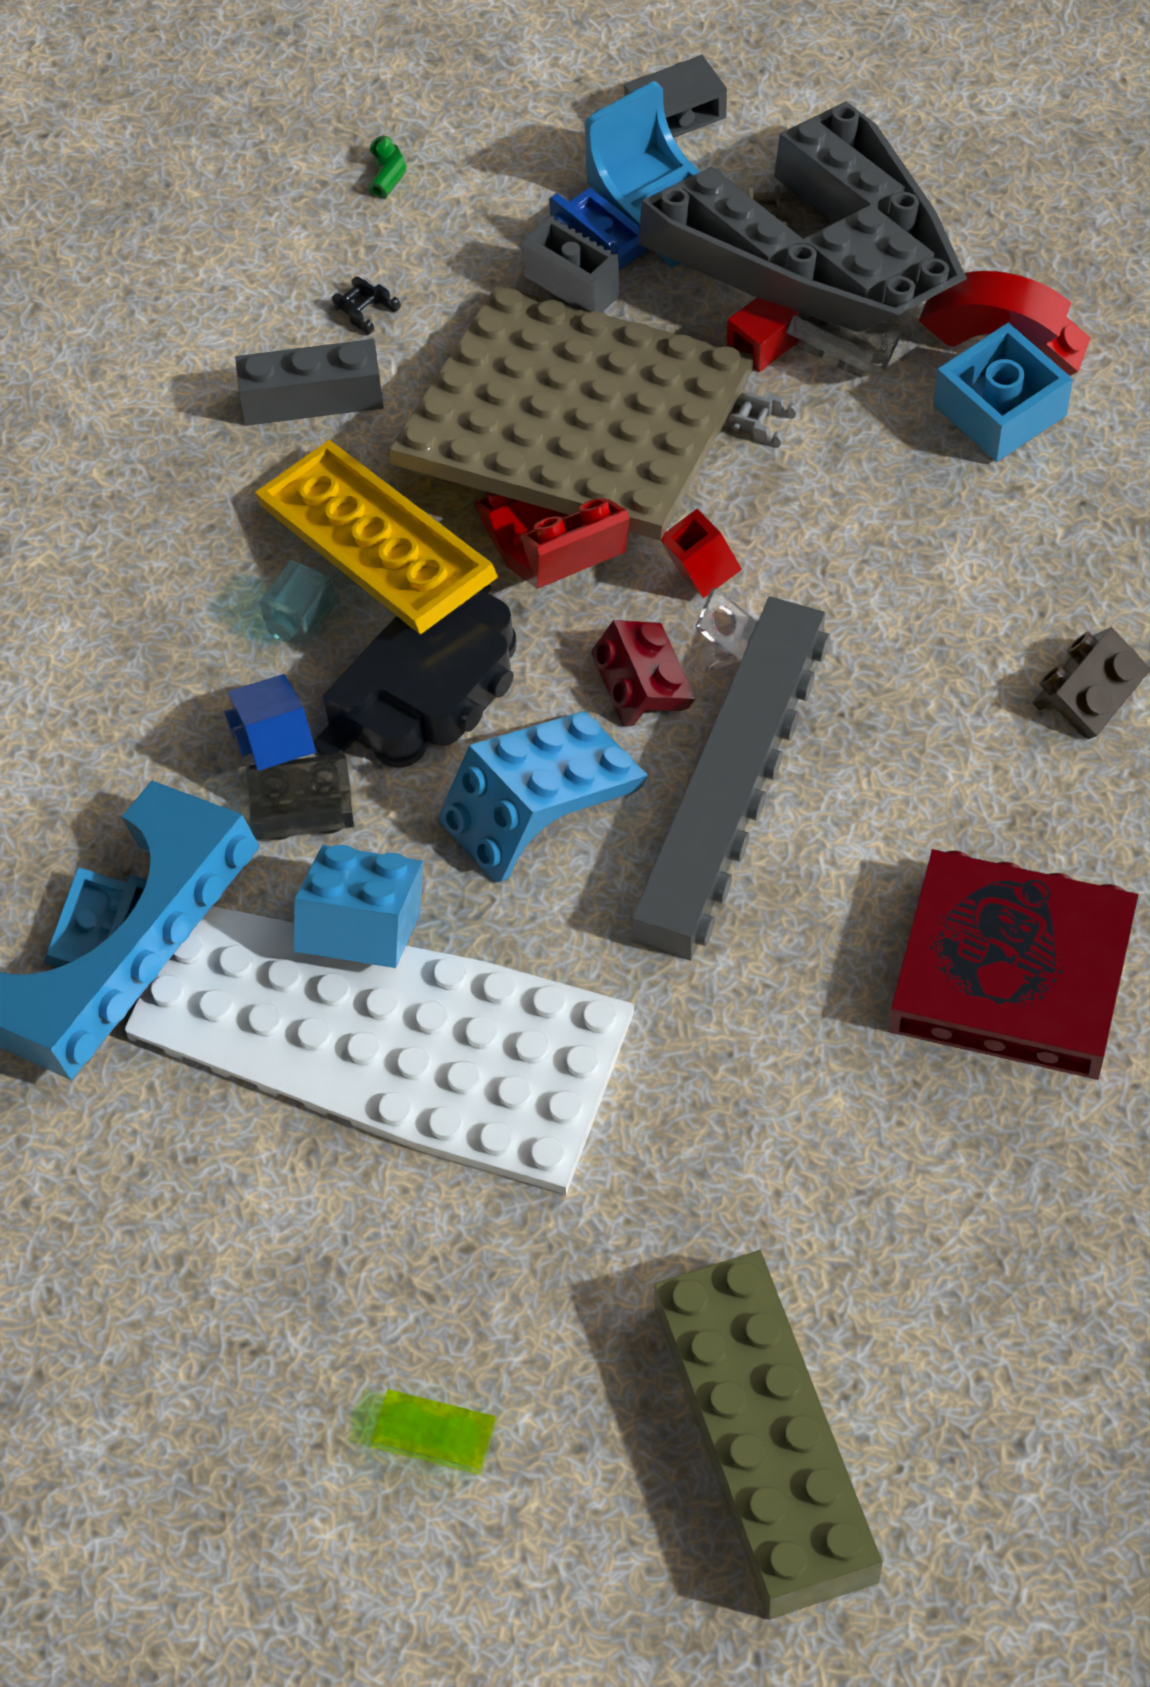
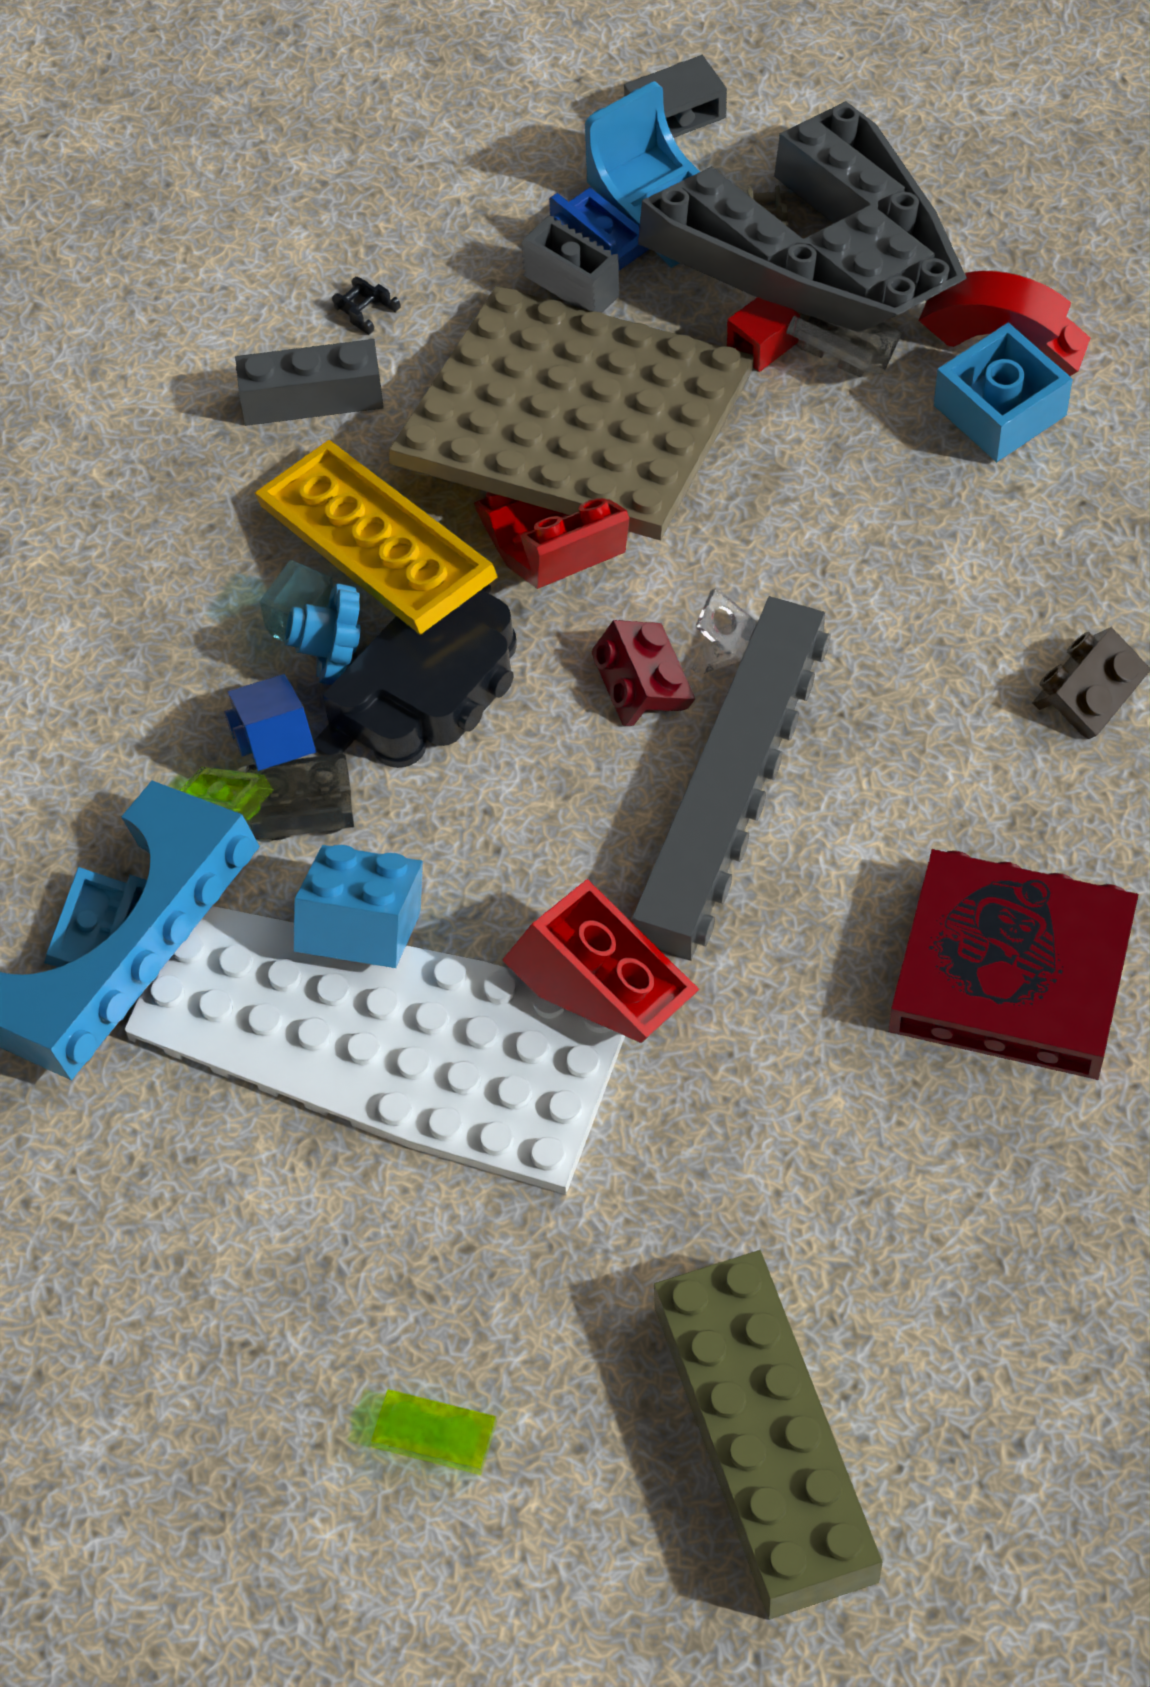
(230, 789): none -> clear neon green plate
(327, 632): none -> dark azure plant
(390, 166): green arm -> none
(527, 781): dark azure bracket -> none
(599, 966): none -> red slope
(700, 553): red brick -> none
(764, 407): light grey piece -> none

